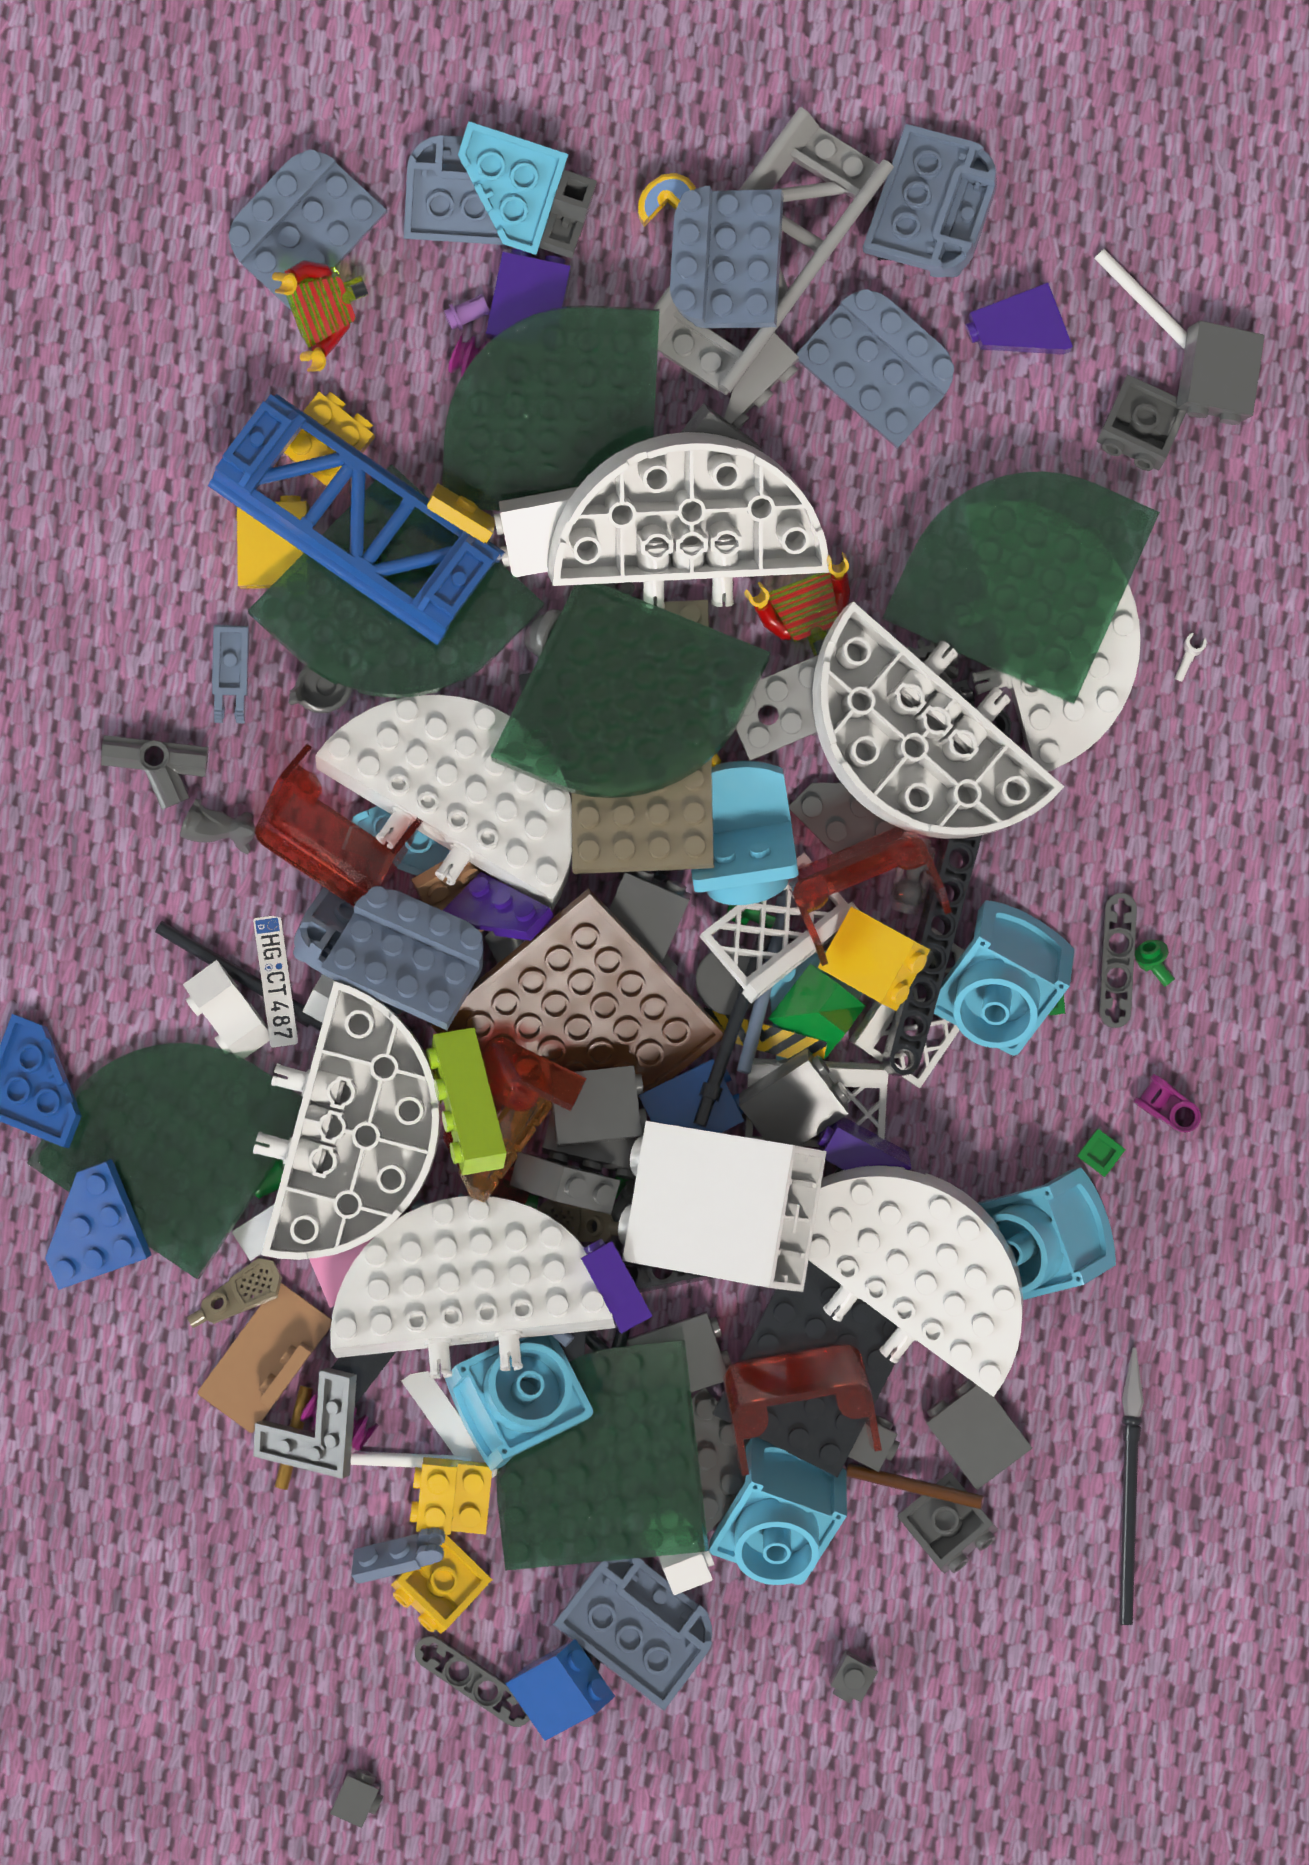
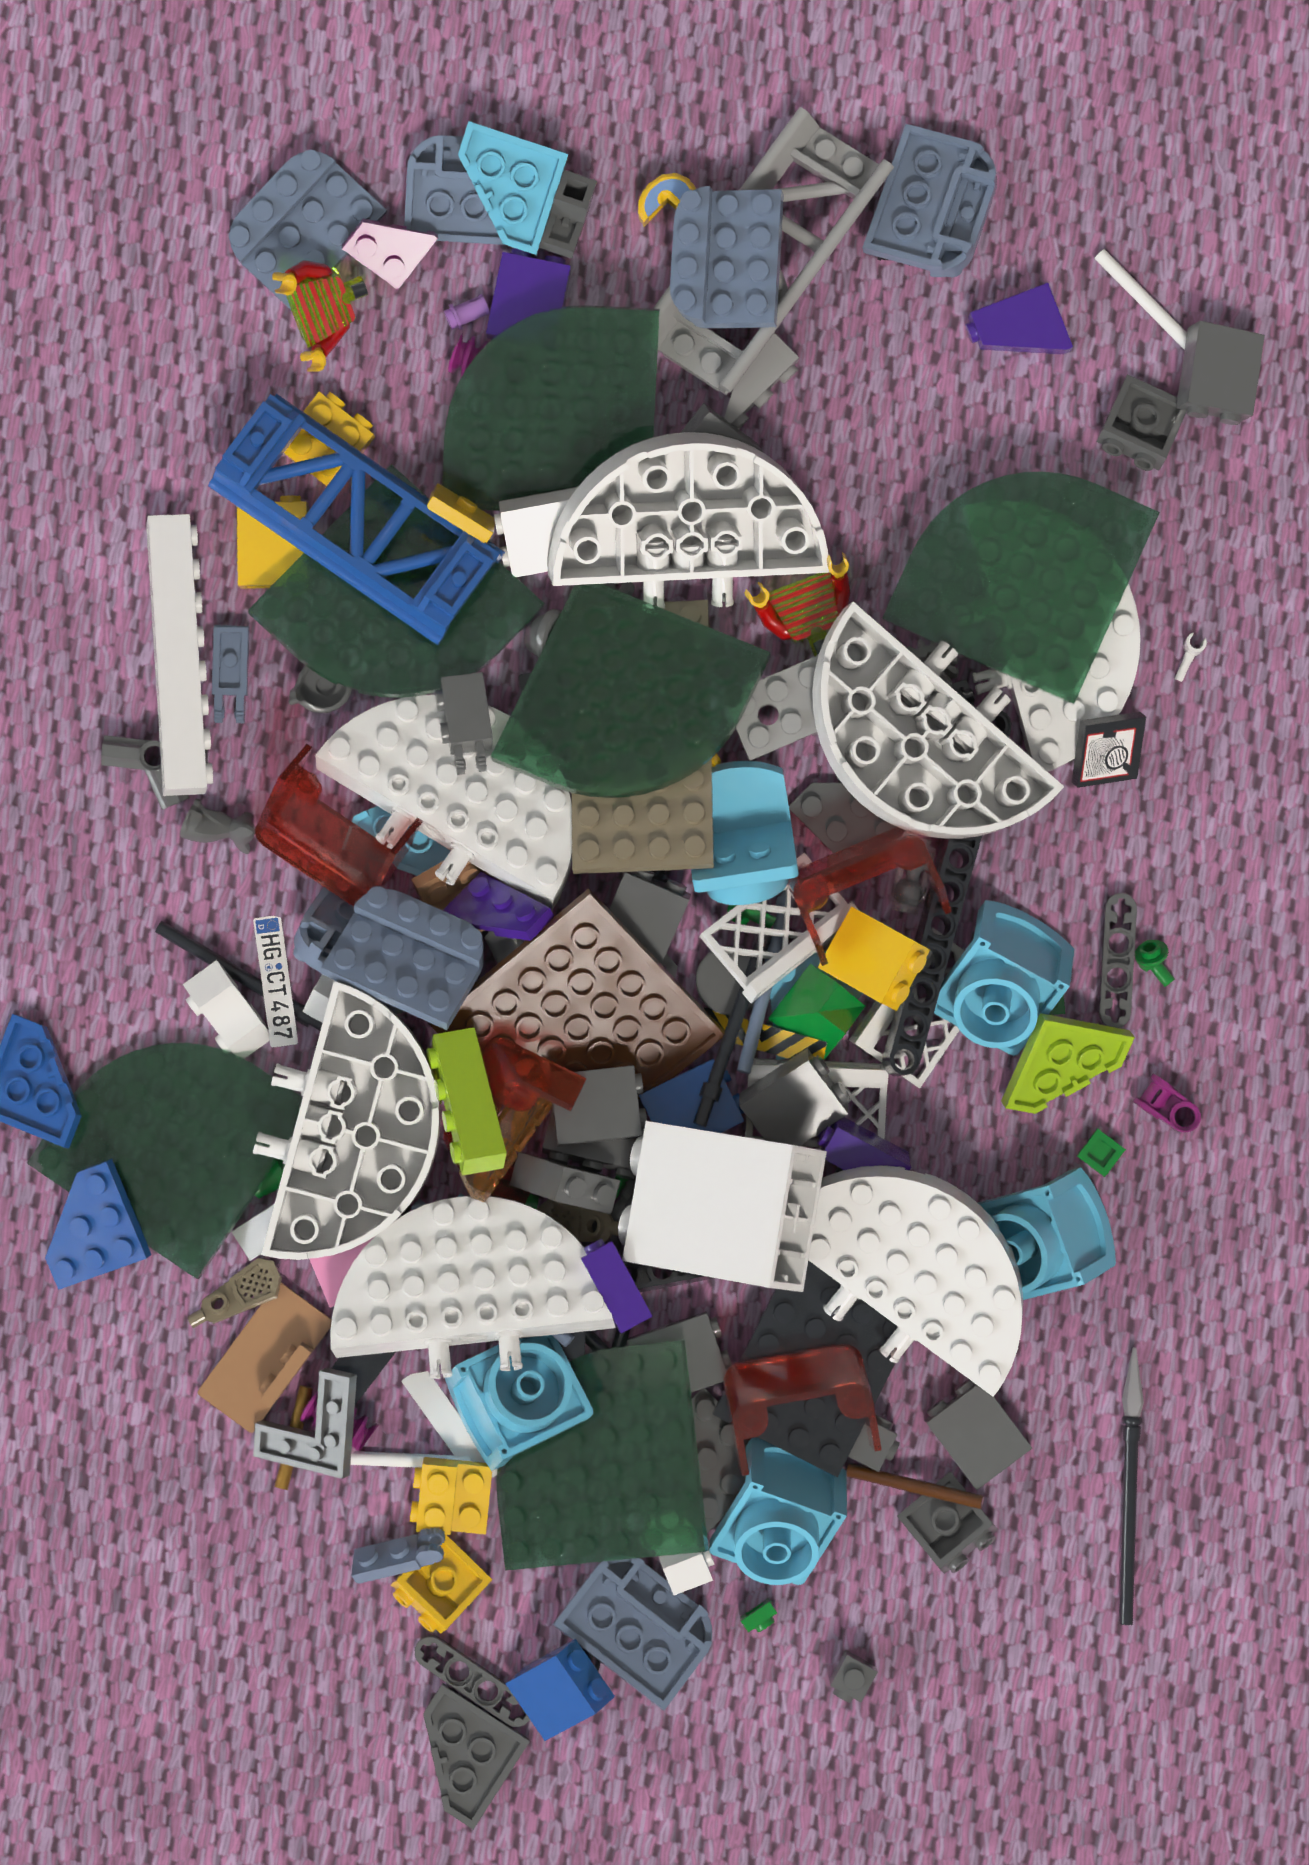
(177, 655): none -> white brick
(357, 1797): dark grey brick -> none
(388, 249): none -> wing
(466, 718): none -> dark grey hinge
(469, 1753): none -> dark grey plate
(759, 1617): none -> green plate
(879, 364): sand blue plate -> none
(1062, 1060): none -> lime plate
(1108, 749): none -> tile

